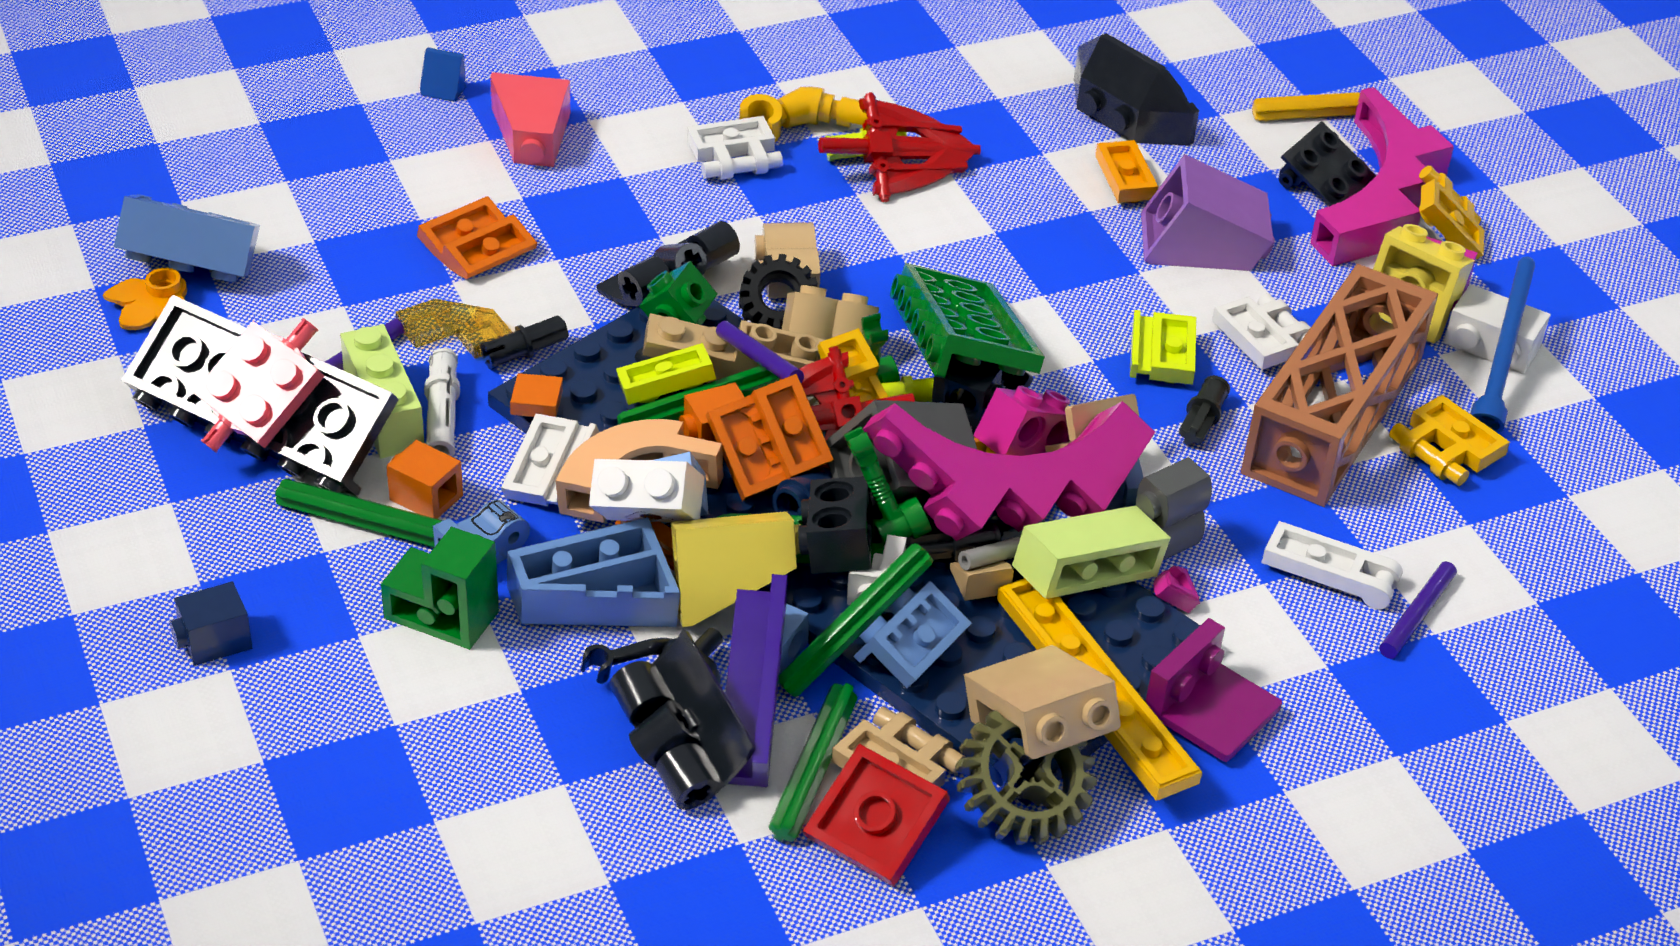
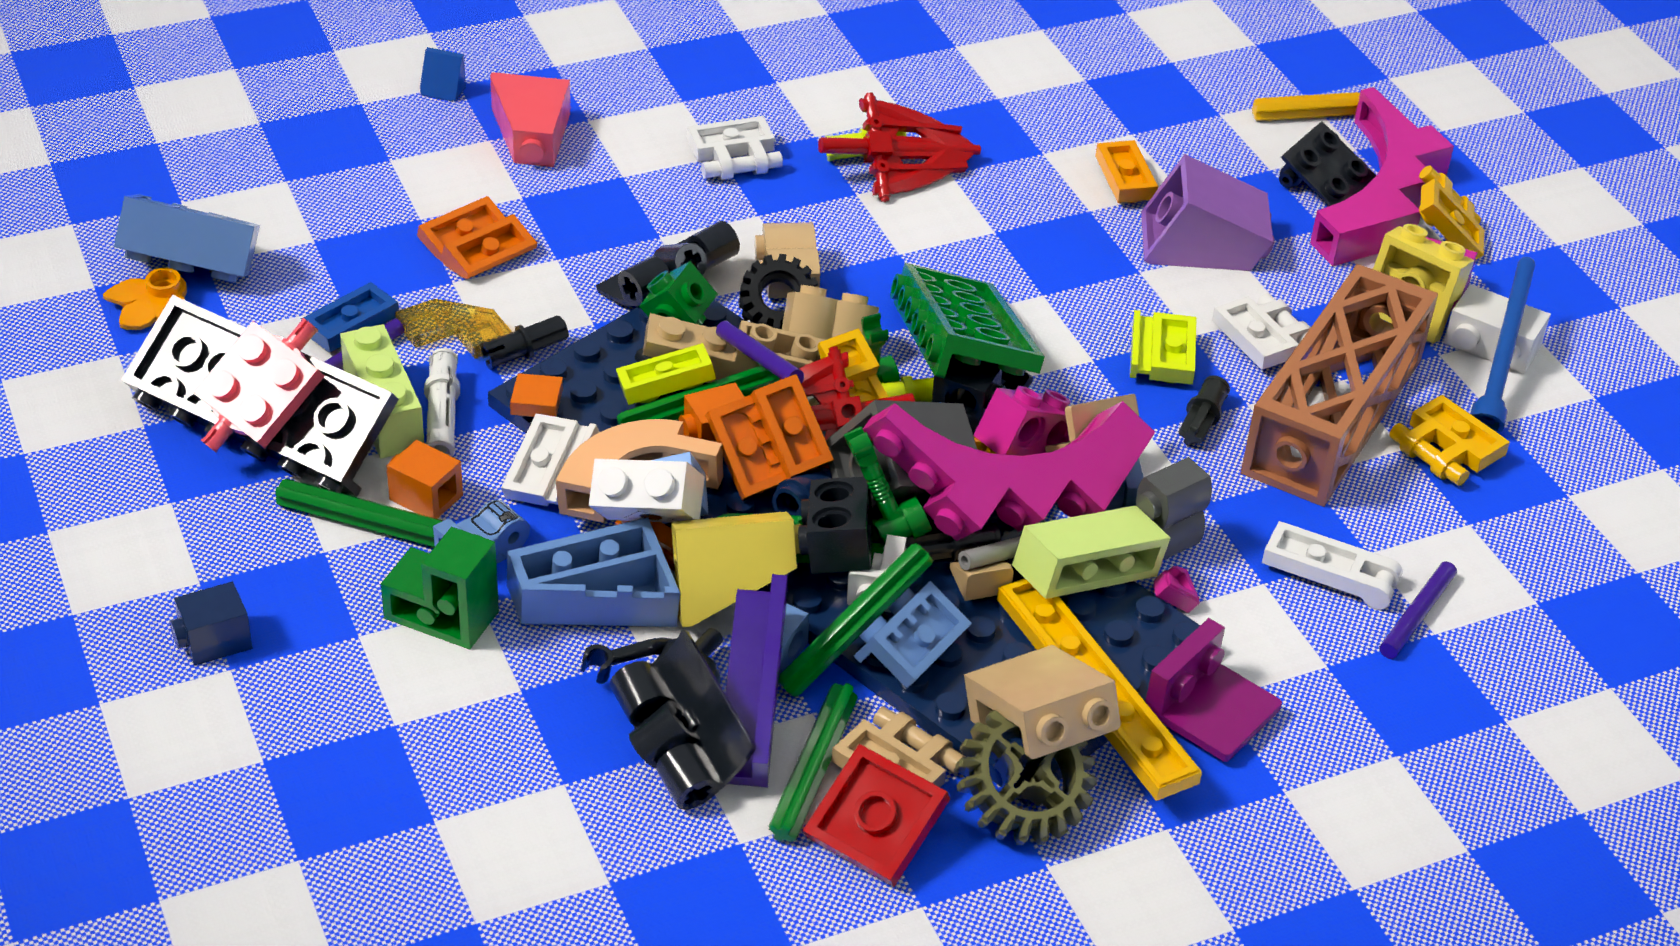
(361, 308): none -> blue plate
(802, 107): yellow piece -> none
(1132, 94): black wedge -> none

